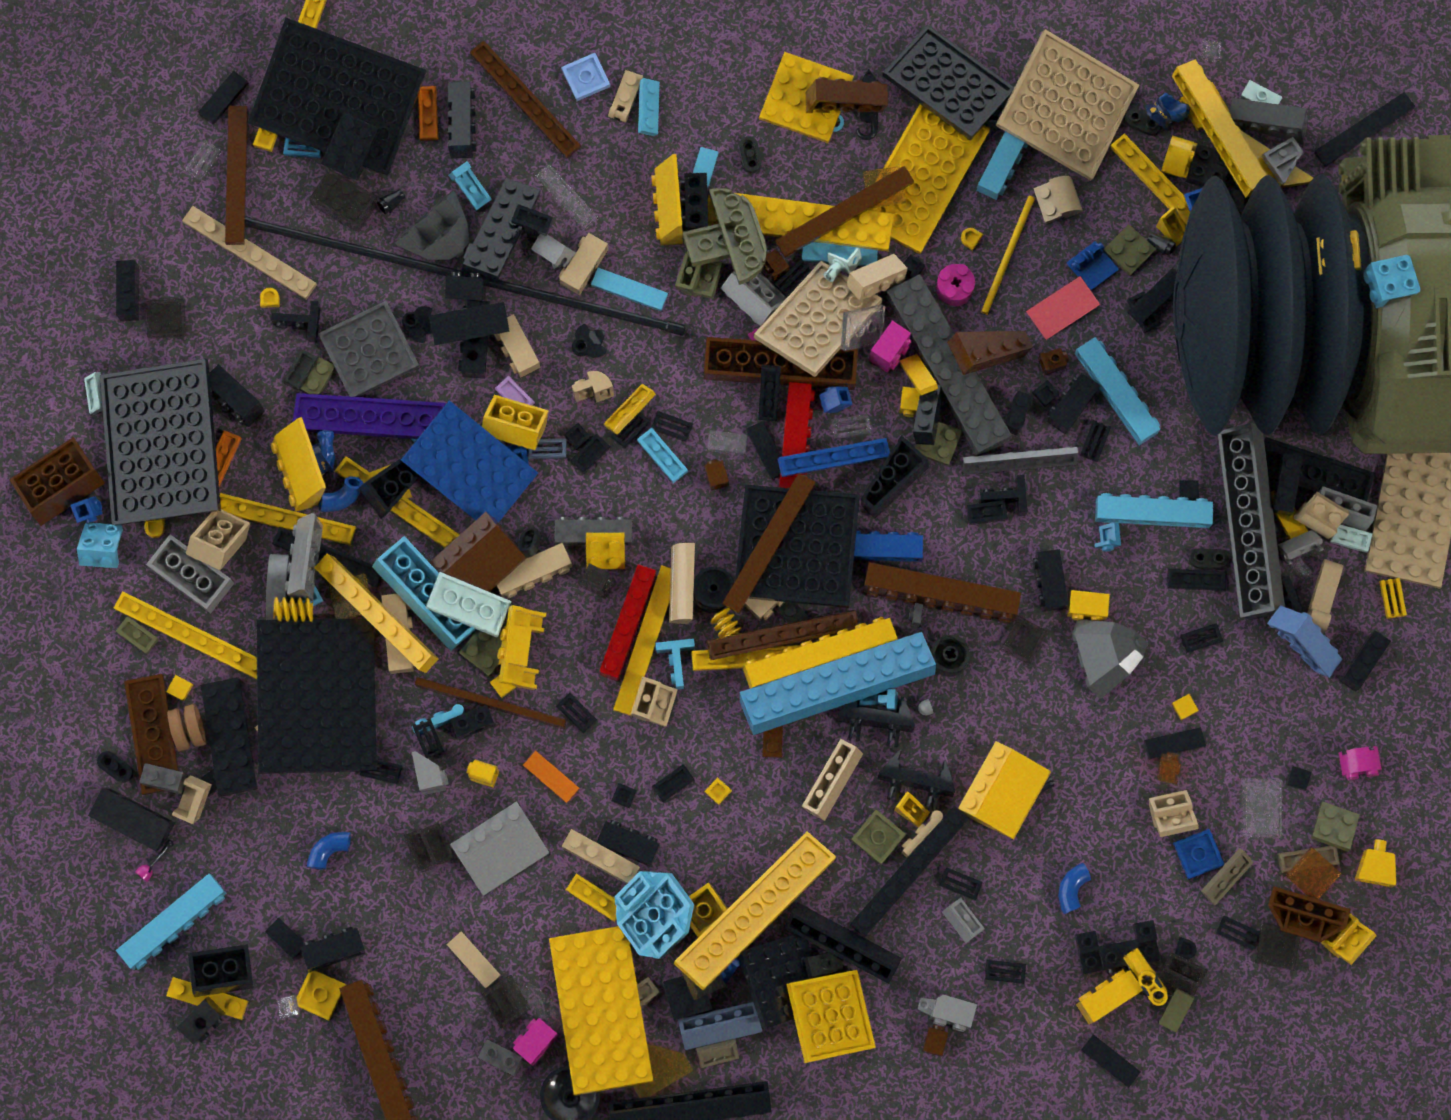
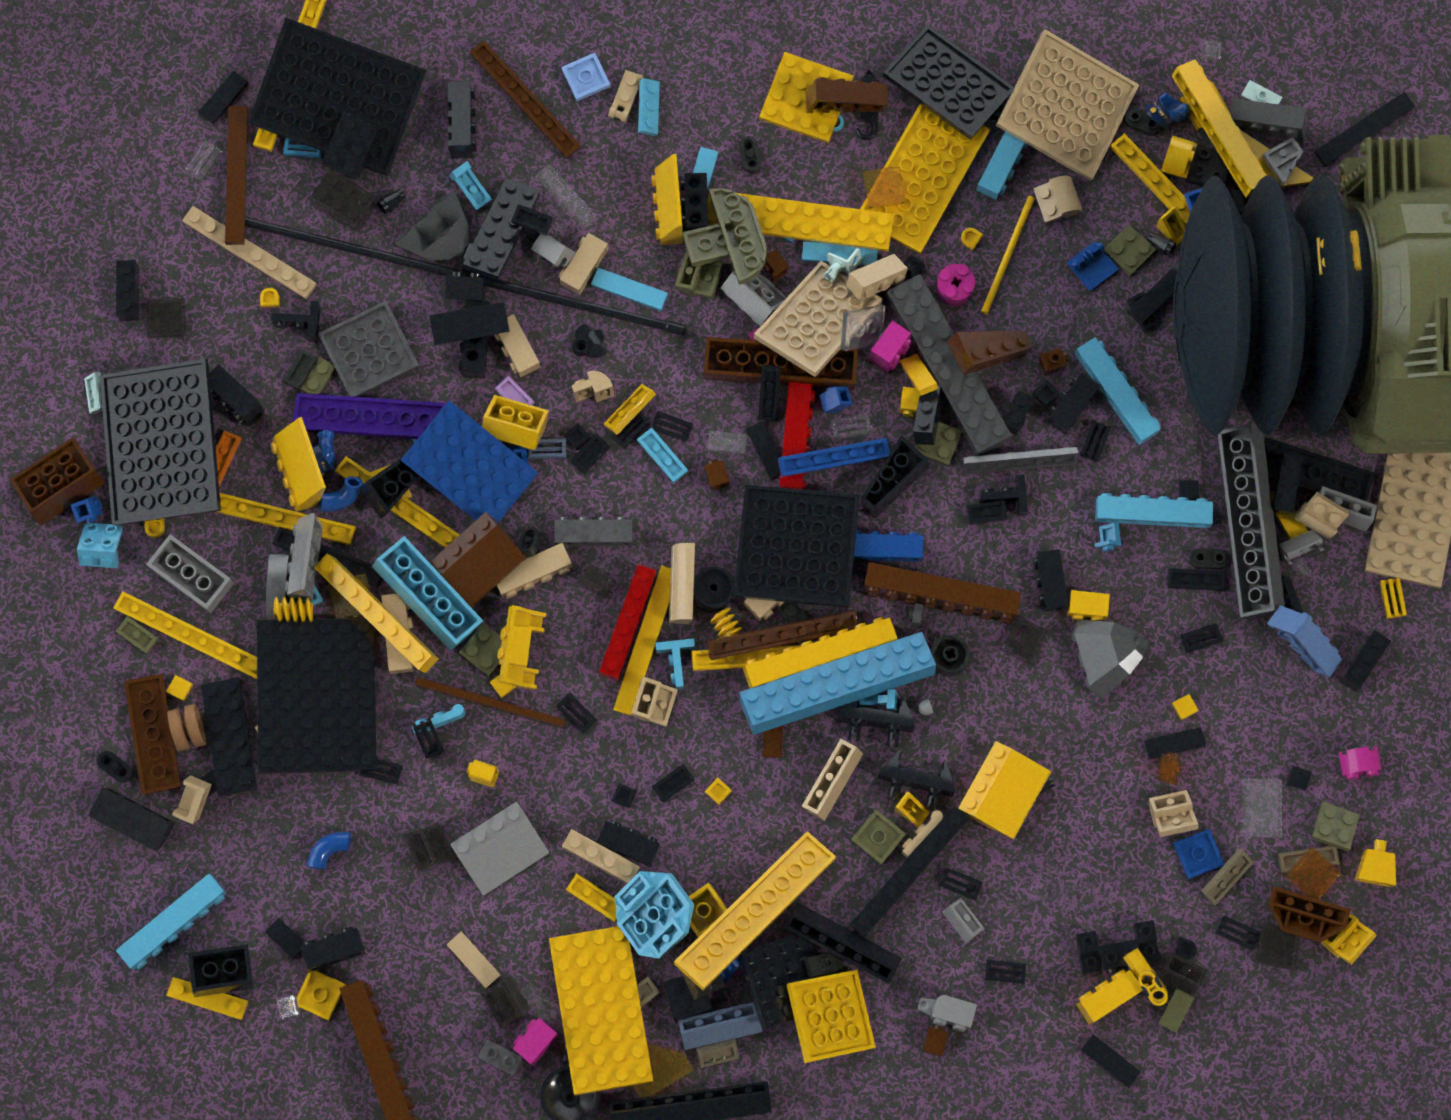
(146, 871): hinge -> none
(163, 778): flat silver brick -> none
(210, 1012): black brick -> none
(218, 539): tan brick -> none
(422, 323): black plate -> none
(428, 113): orange tile -> none
(429, 775): light grey slope -> none
(468, 604): light aqua tile -> none
(472, 722): black brick -> none
(551, 777): orange tile -> none
(605, 550): yellow plate -> none
(769, 543): reddish brown tile -> none
(782, 289): black tile -> none
(844, 211): reddish brown tile -> none
(1063, 308): coral sticker -> none
(1070, 885): blue cylinder -> none
(1324, 593): tan beam -> none
(1352, 538): light aqua plate -> none
(1391, 279): medium azure bracket -> none

